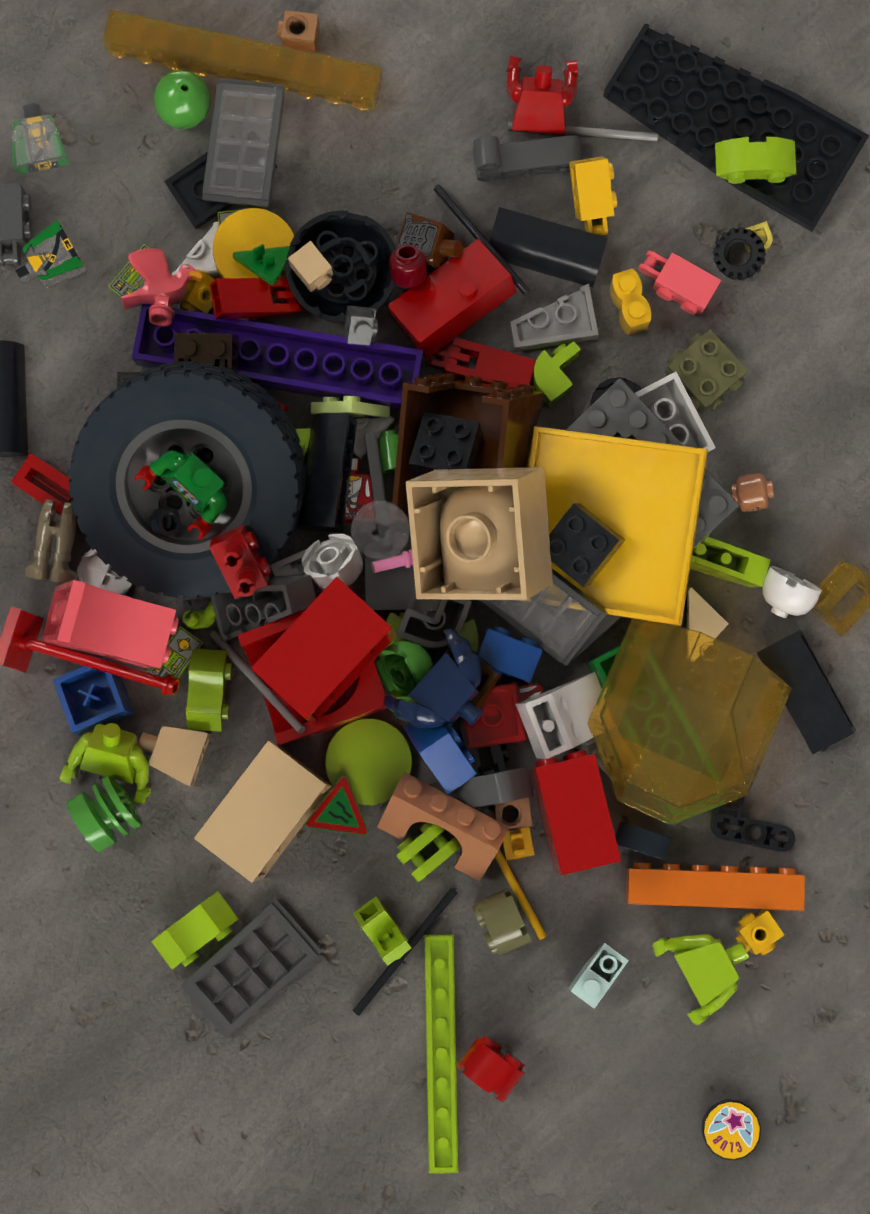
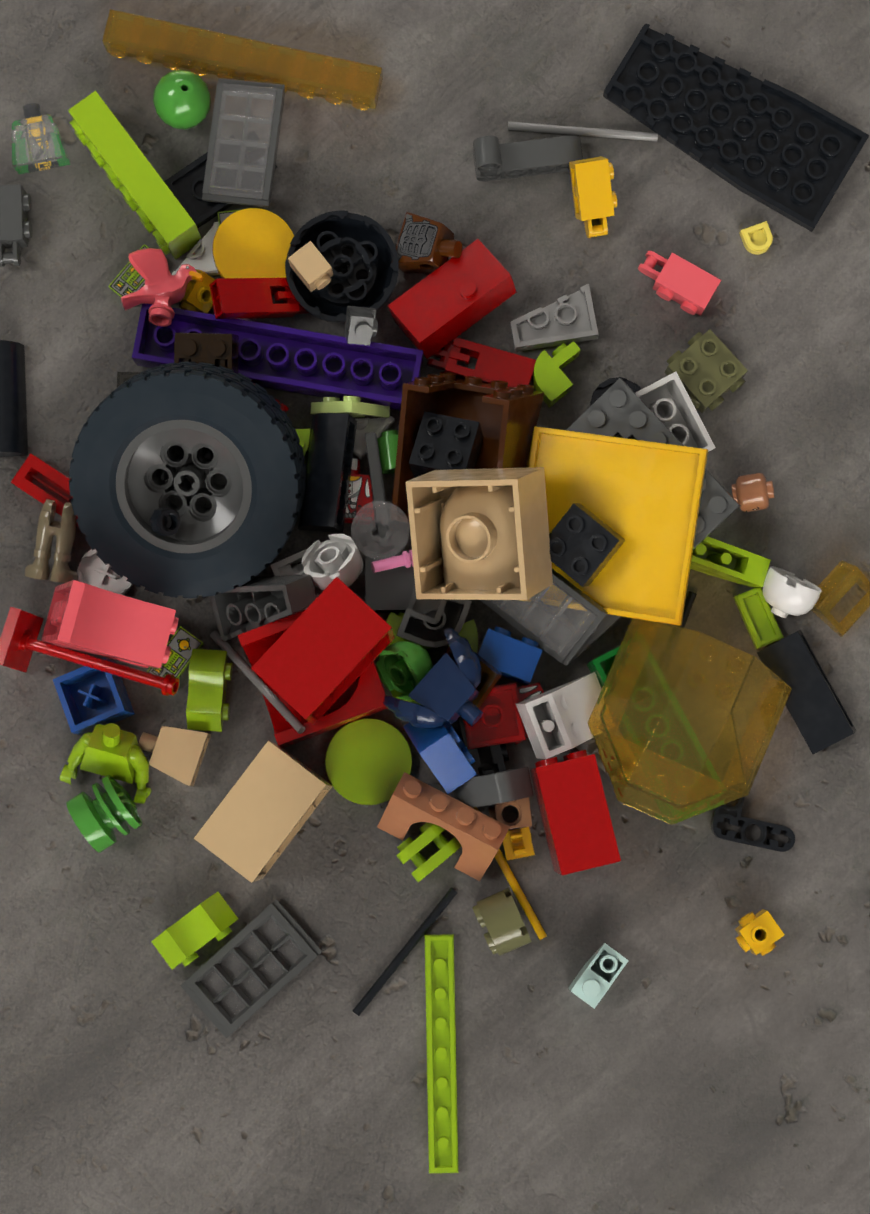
(51, 258): torso -> none
(133, 176): none -> lime brick
(193, 482): green torso -> none
(199, 619): lime arm -> none
(240, 561): red brick -> none
(264, 262): green piece -> none
(307, 39): medium nougat brick -> none
(339, 811): piece -> none
(382, 930): lime brick -> none
(408, 266): dark red head -> none
(478, 235): black axle -> none
(491, 1068): red brick -> none
(540, 98): red torso -> none
(547, 247): black brick -> none
(628, 298): yellow brick -> none
(643, 840): black wheel -> none
(702, 616): tile -> none
(707, 968): lime torso -> none
(715, 888): orange brick -> none
(731, 1129): tile -> none
(733, 237): black tyre -> none
(745, 160): lime brick -> none
(758, 617): none -> lime tile

